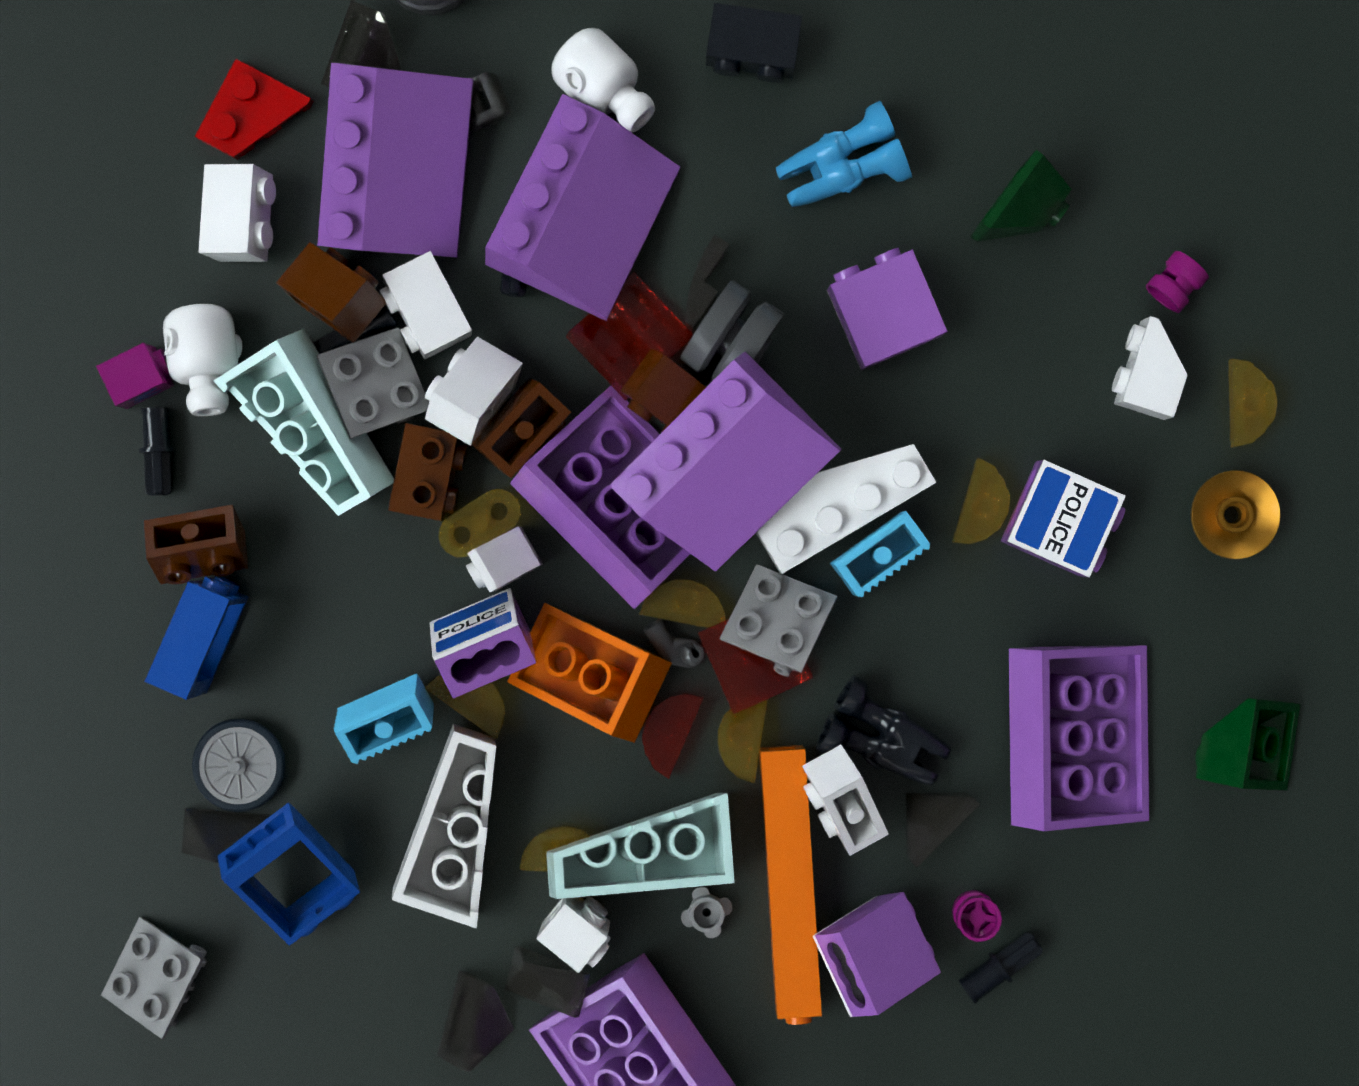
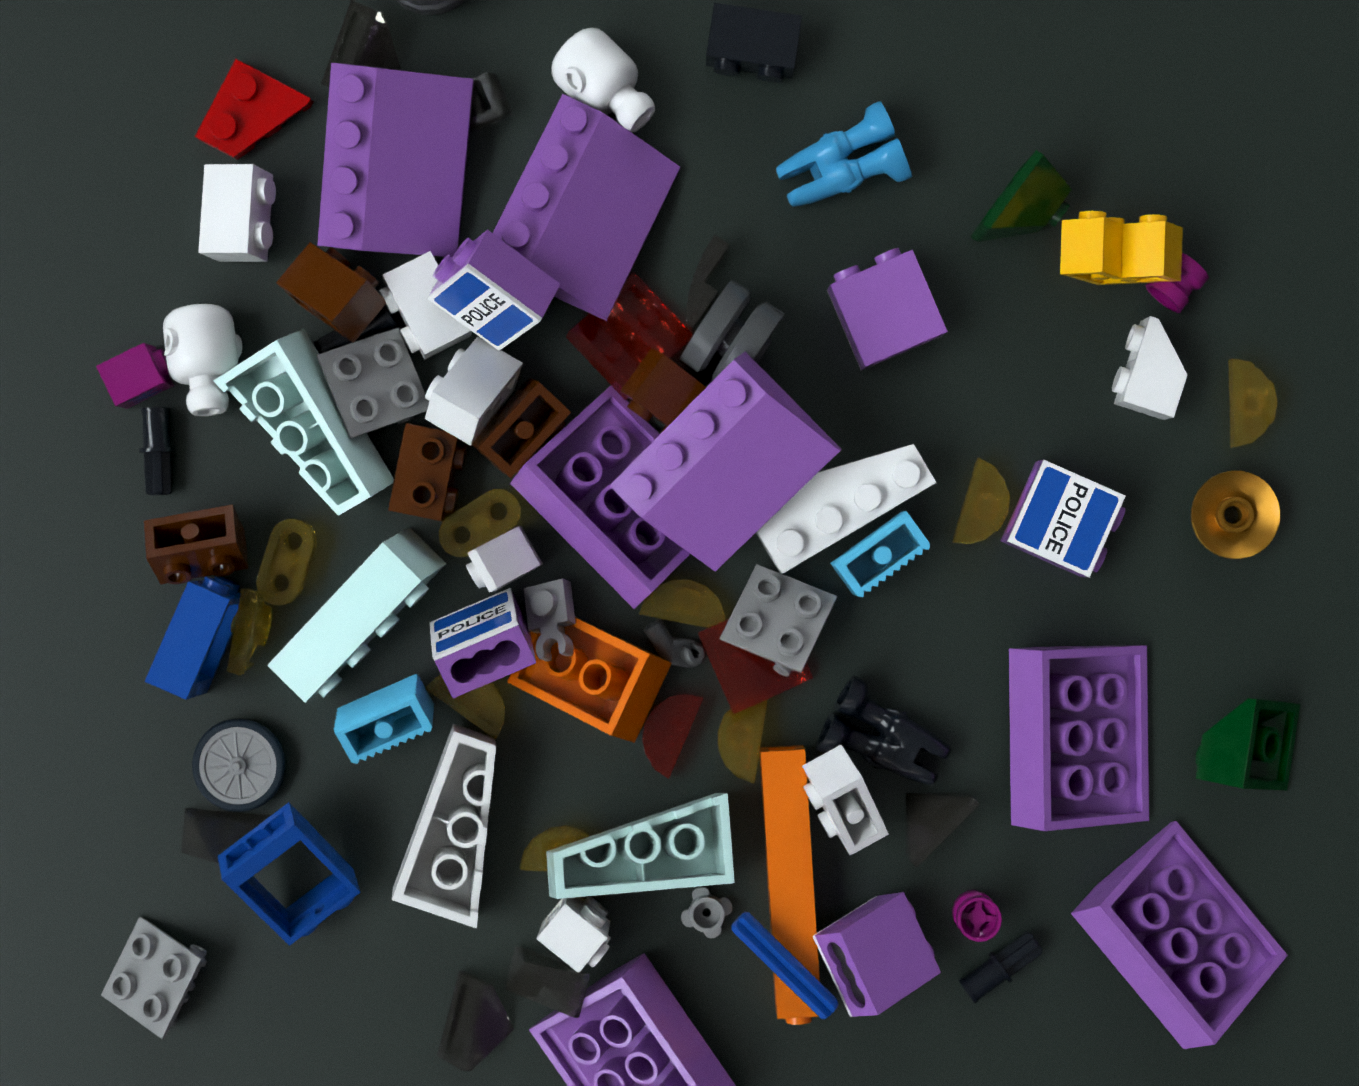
(249, 629): none -> clear yellow plate
(284, 560): none -> clear yellow plate
(357, 613): none -> light aqua wedge
(492, 289): none -> piece
(548, 612): none -> light grey plate
(785, 965): none -> blue axle
(1113, 252): none -> yellow brick
(1180, 937): none -> medium lavender slope

